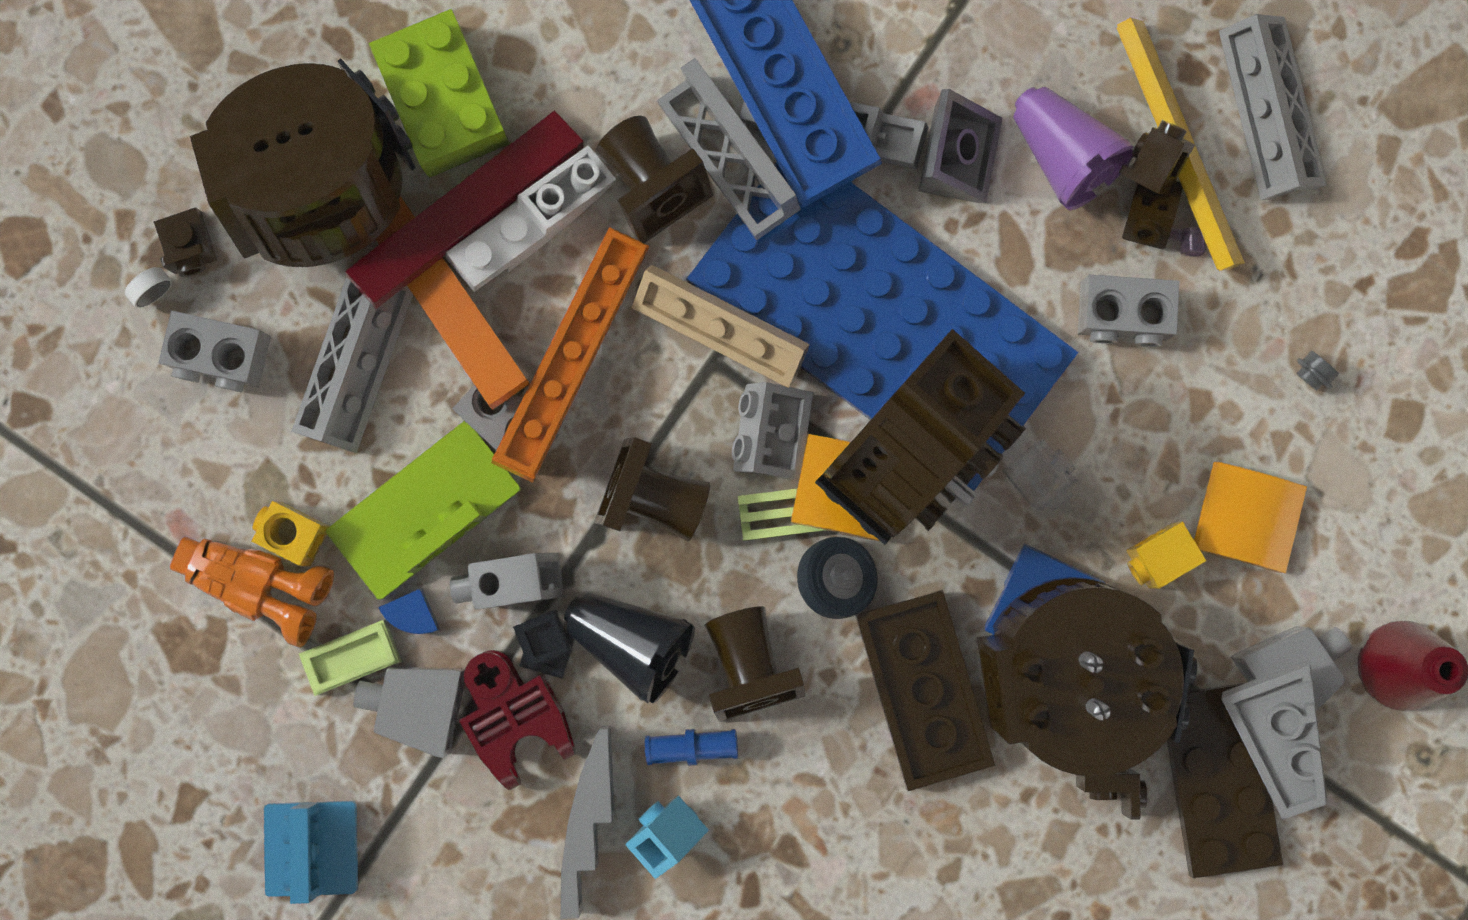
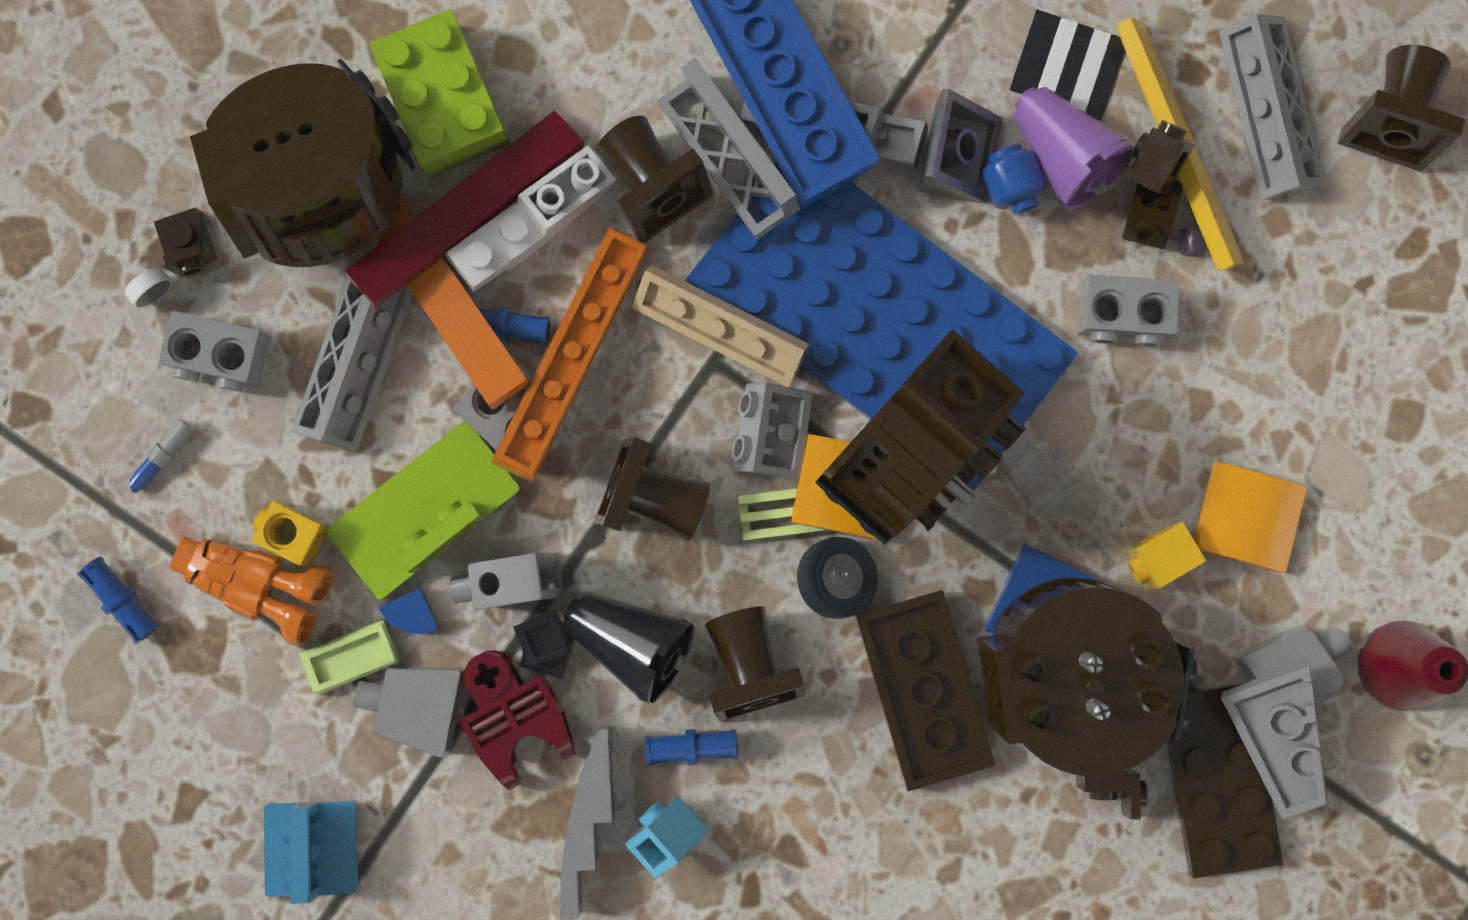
(118, 600): none -> blue pin
(160, 455): none -> light grey piece
(518, 326): none -> blue pin
(1014, 179): none -> blue head
(1070, 61): none -> black sticker
(1316, 371): dark grey plate -> none
(1402, 118): none -> dark brown plant

